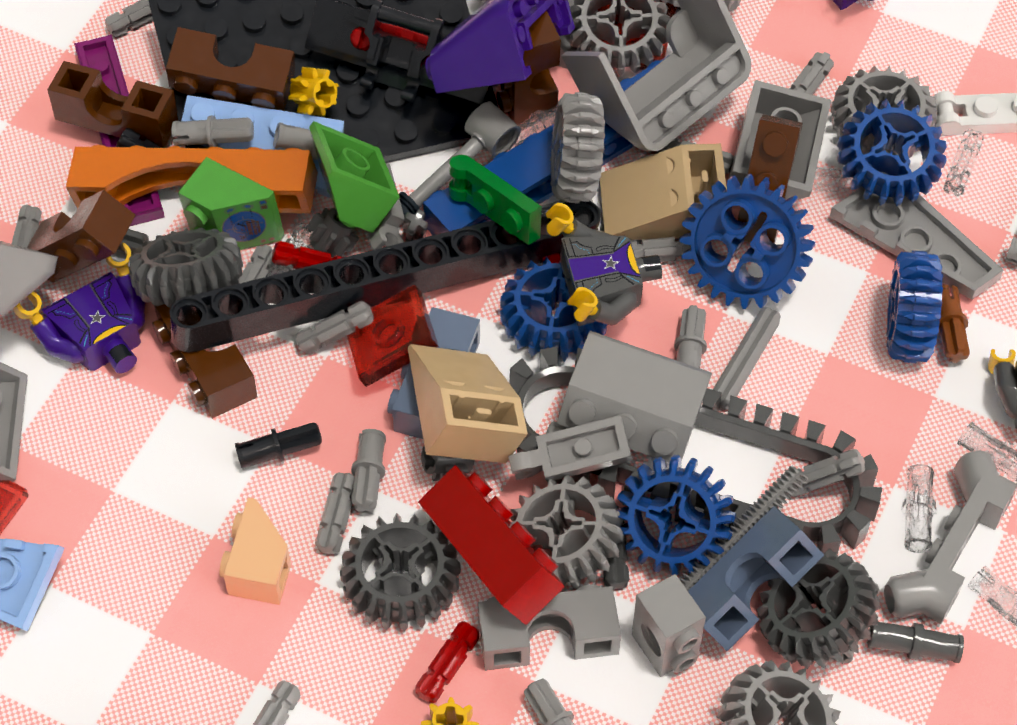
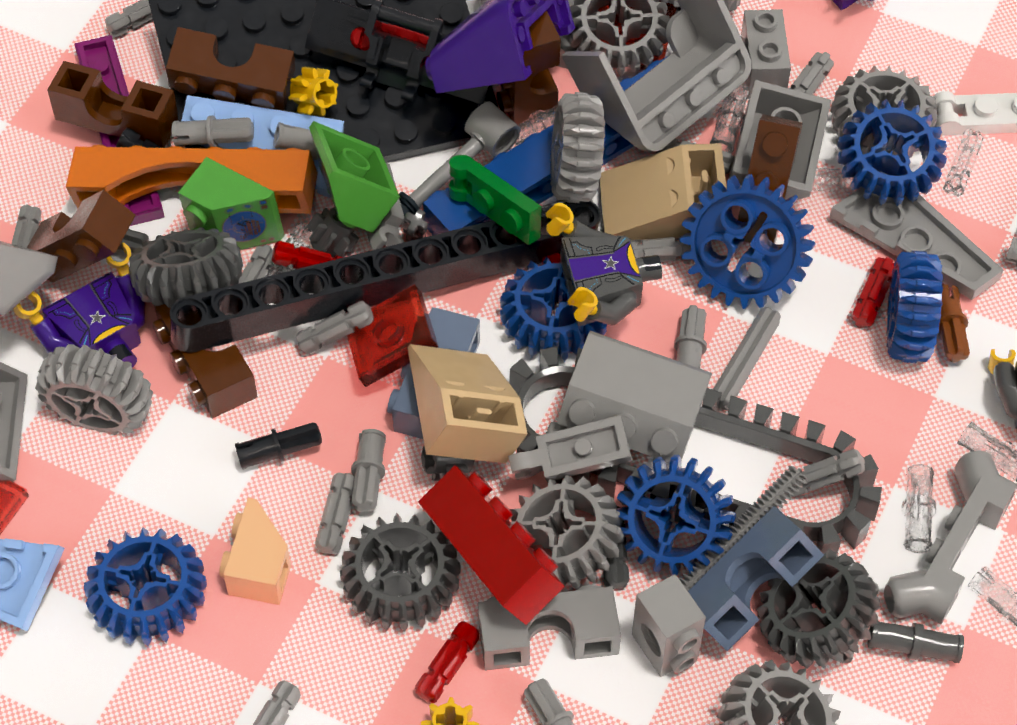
(94, 389): none -> light grey gear
(137, 567): none -> blue gear
(735, 104): none -> clear pin
(767, 45): none -> light grey brick
(873, 292): none -> red axle

